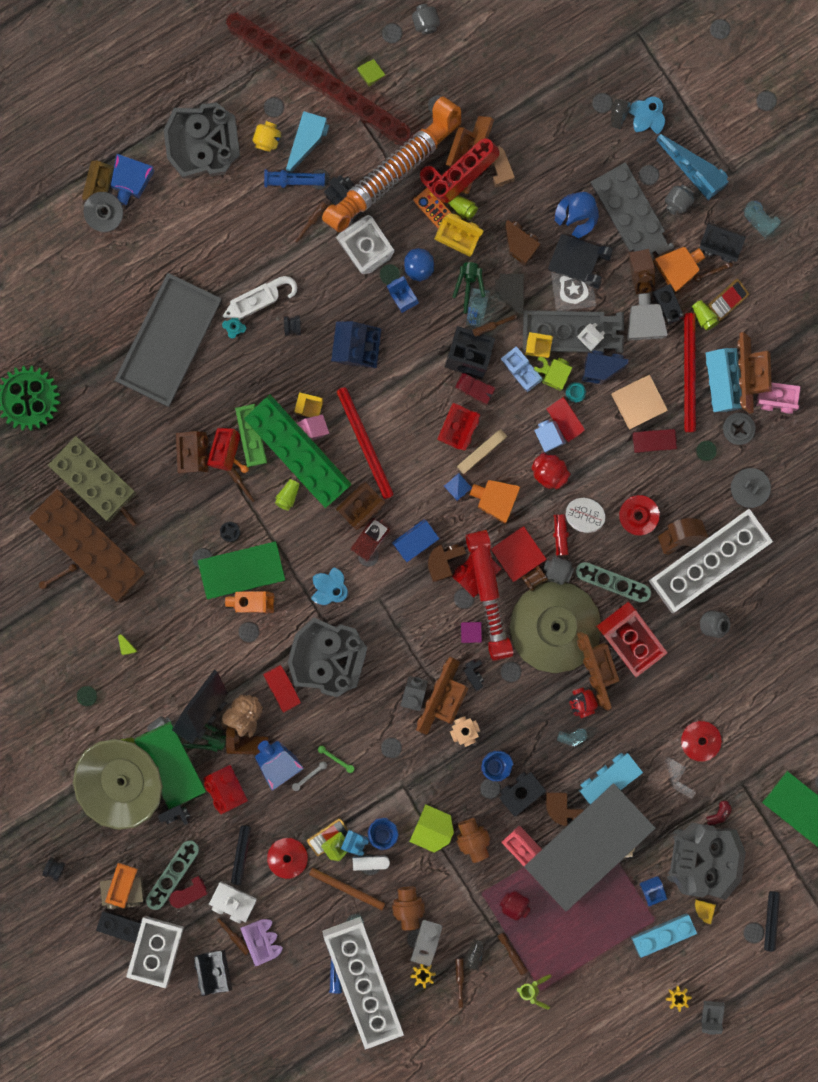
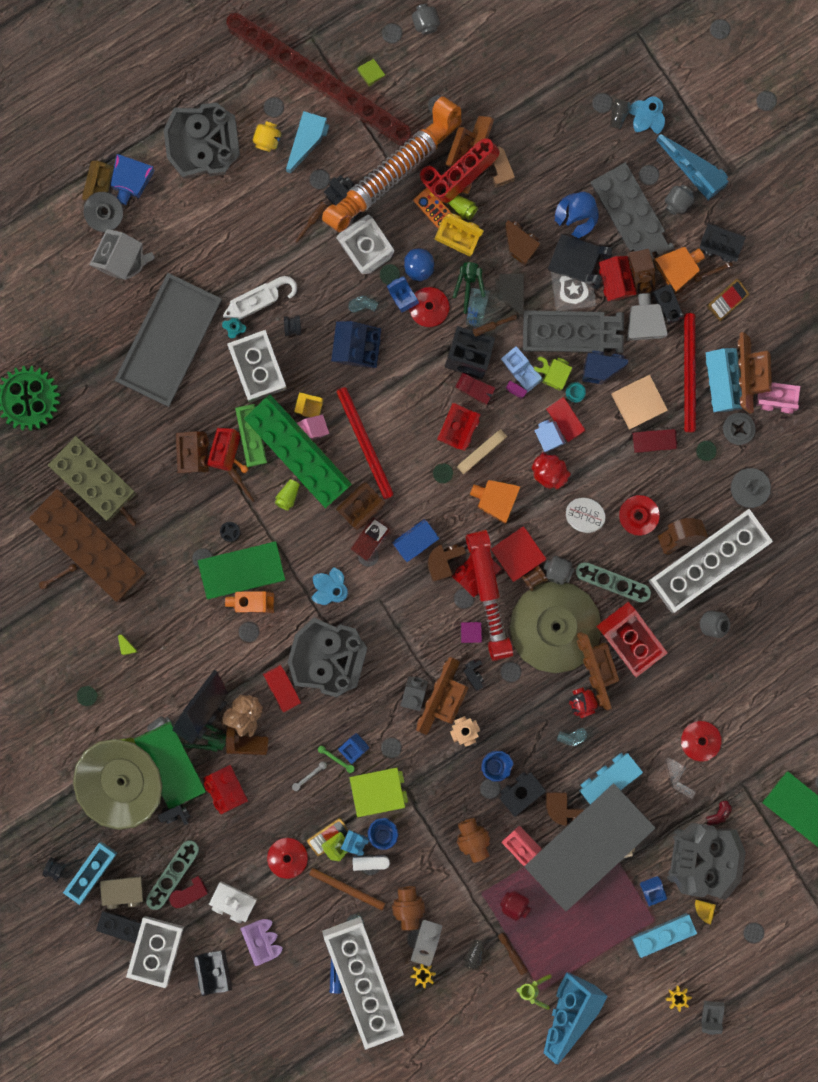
(90, 873): none -> medium azure brick
(120, 255): none -> light grey piece
(121, 885): orange tile -> none
(234, 937): reddish brown piece -> none
(240, 856): black axle -> none
(257, 366): none -> white brick
(277, 763): torso -> none
(283, 178): blue pin -> none
(353, 748): none -> blue slope
(362, 302): none -> clear light blue arm
(378, 792): none -> lime brick
(431, 317): none -> red dish
(433, 829): lime slope -> none
(443, 473): none -> clear green tile
(458, 487): blue slope -> none
(460, 979): reddish brown piece -> none
(516, 390): none -> magenta tile
(538, 345): yellow panel -> none
(561, 534): red pin -> none
(576, 1009): none -> dark azure wedge
(590, 336): white tile -> none
(617, 278): none -> red brick
(705, 316): lime cone -> none
(759, 219): clear light blue leg -> none
(772, 921): black axle -> none

